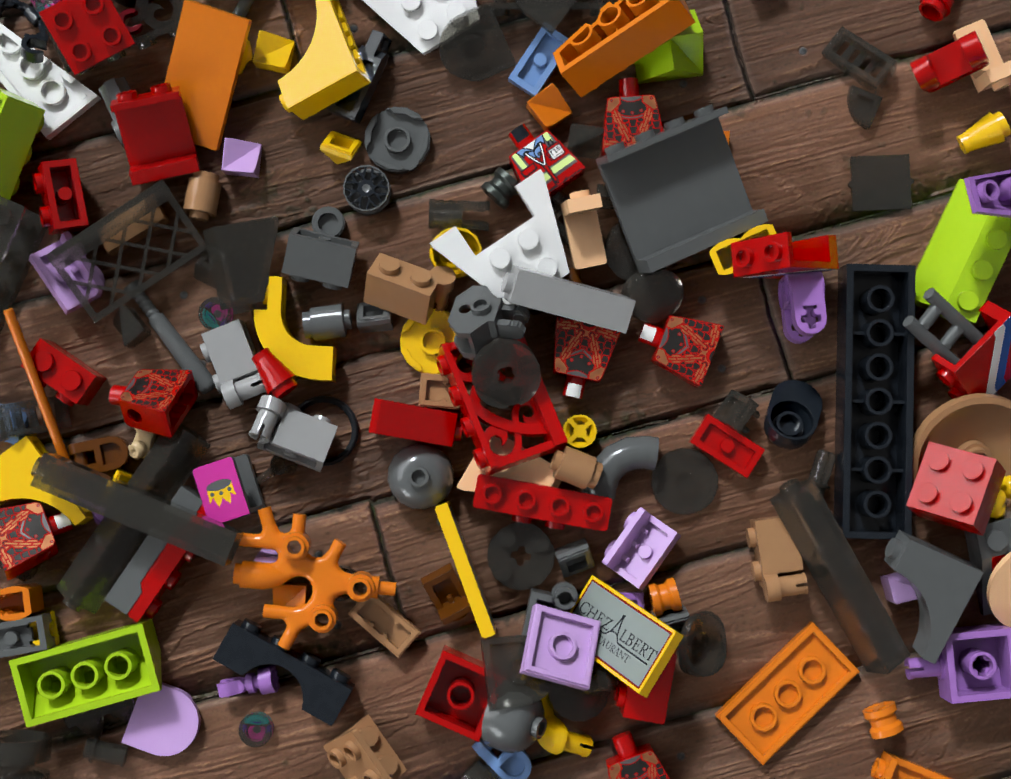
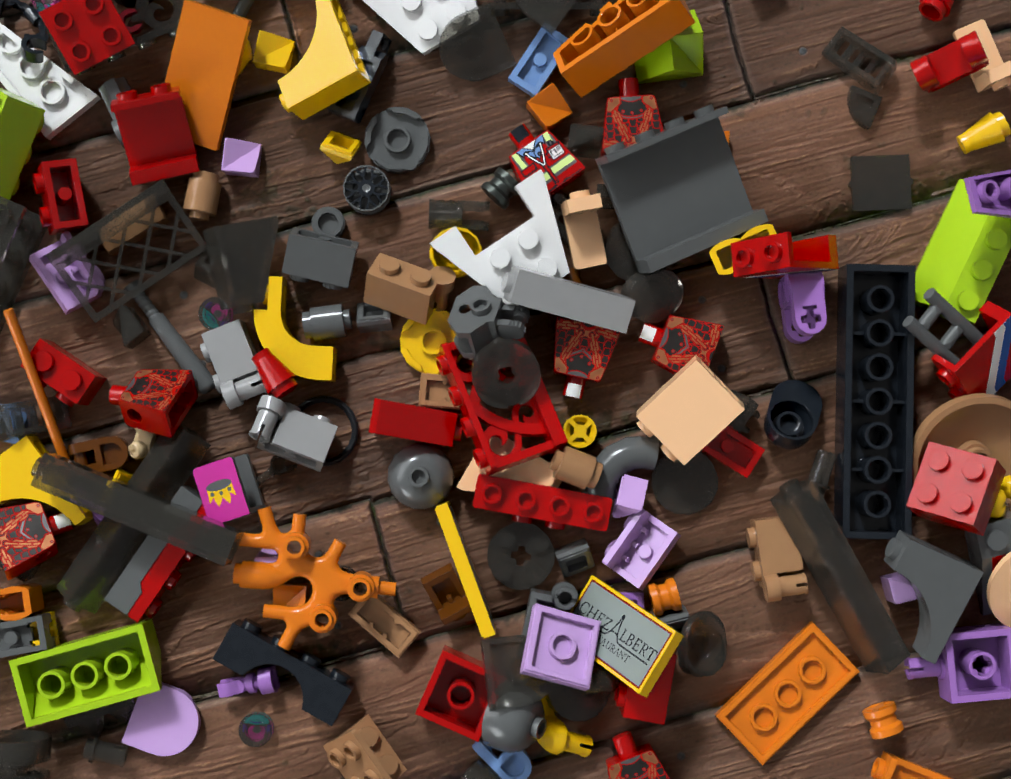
(629, 496): none -> lavender slope
(689, 411): none -> light nougat brick

